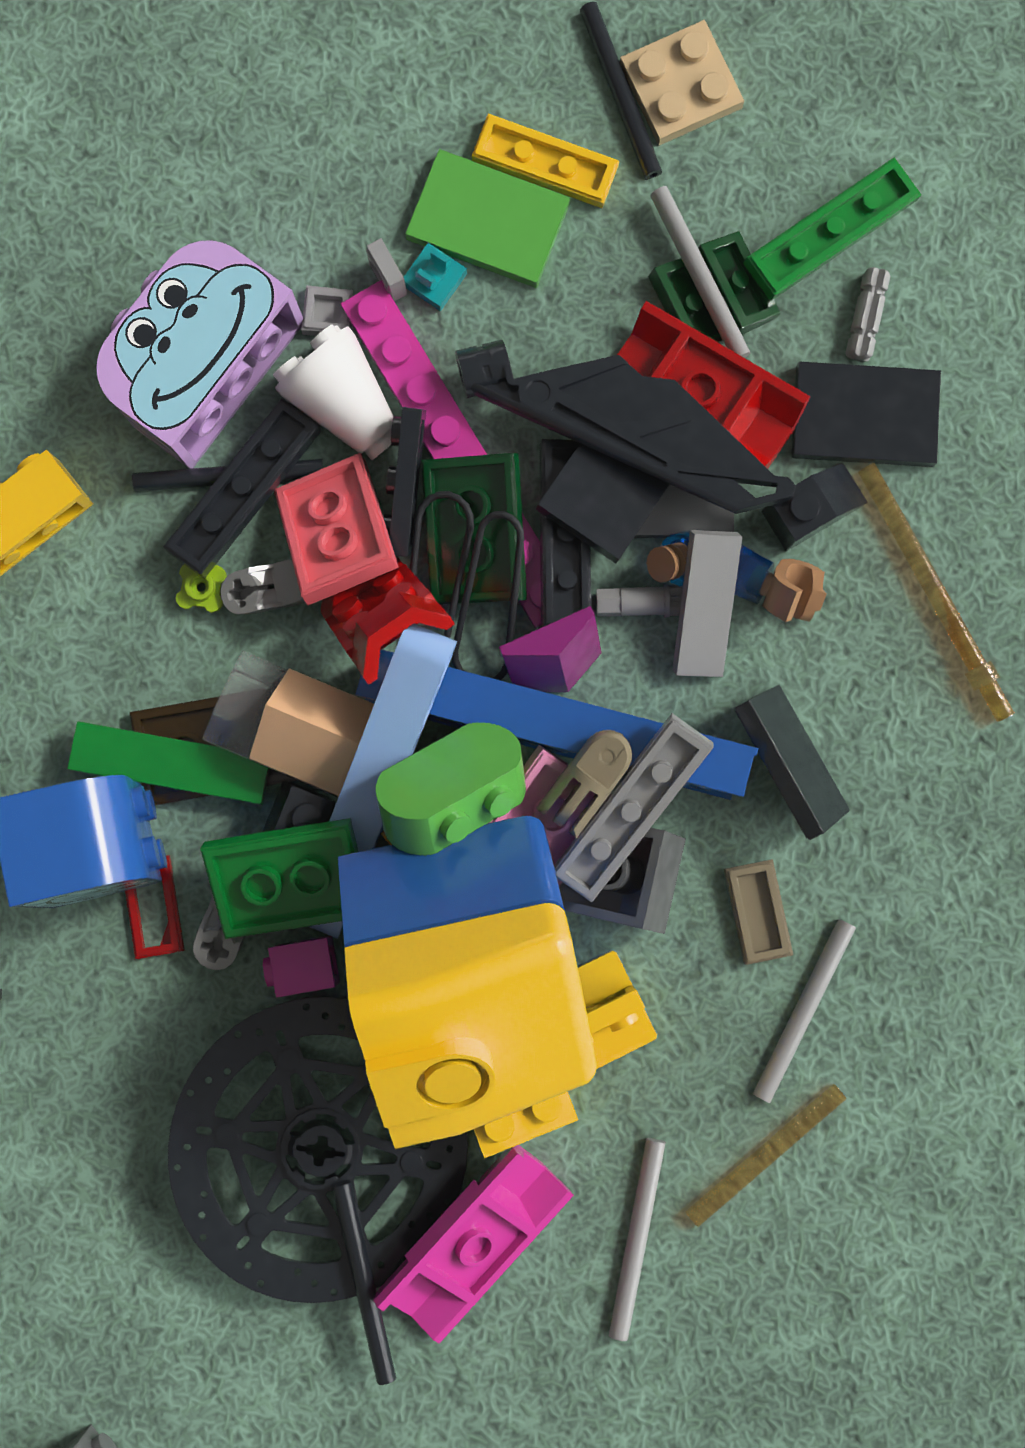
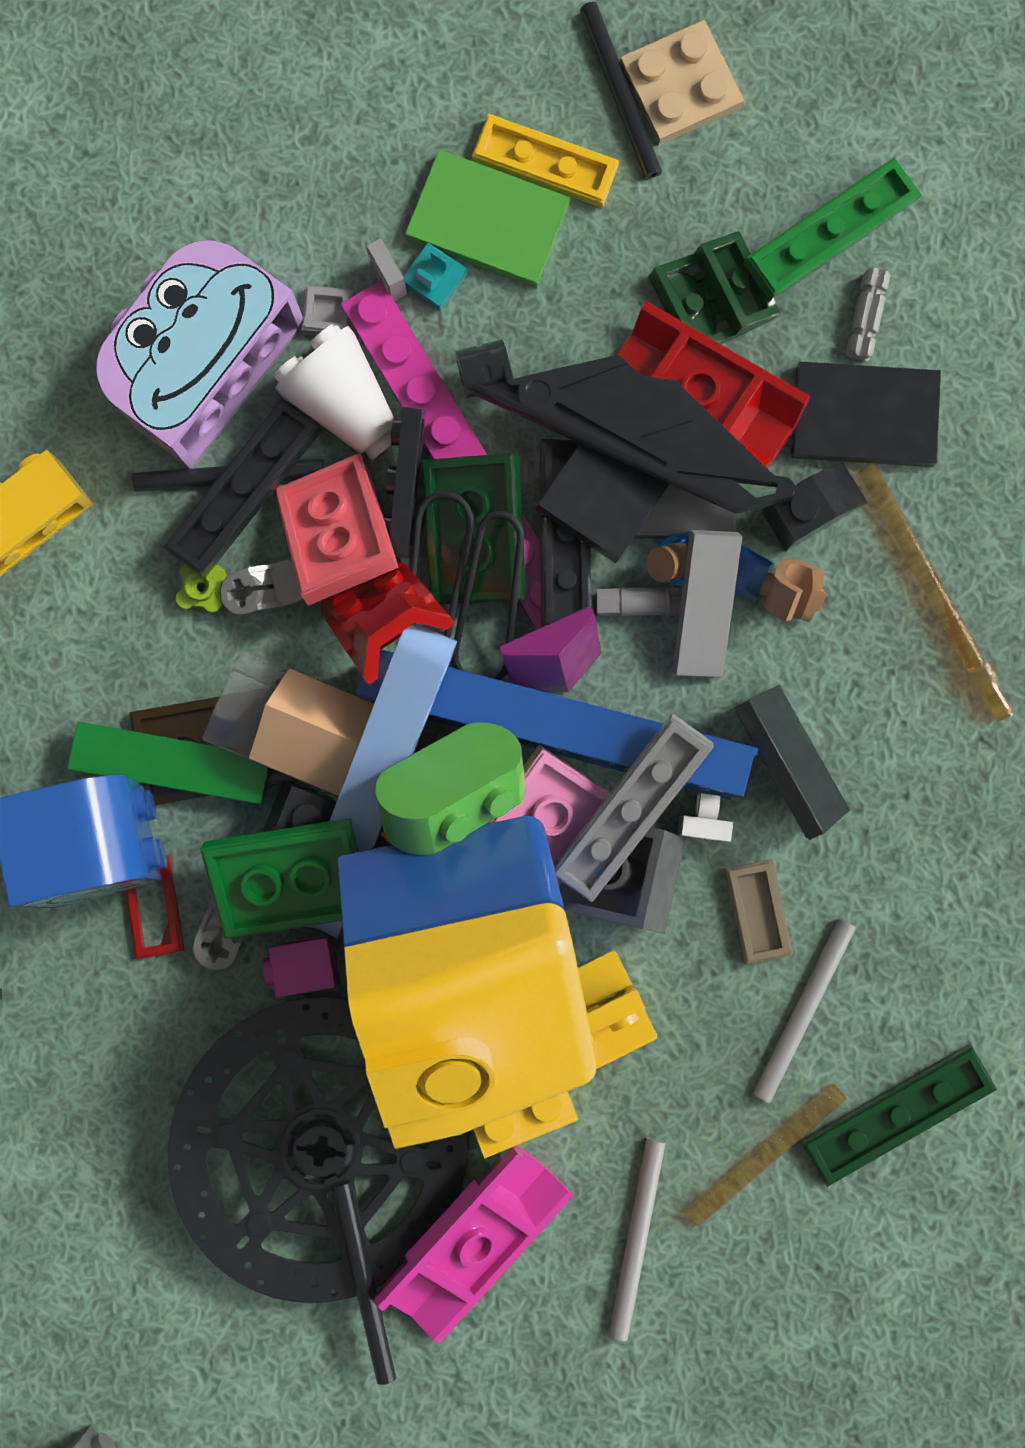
(597, 769): dark tan arm -> none
(699, 271): light grey bar -> none
(705, 822): none -> white tile
(898, 1115): none -> dark green tile

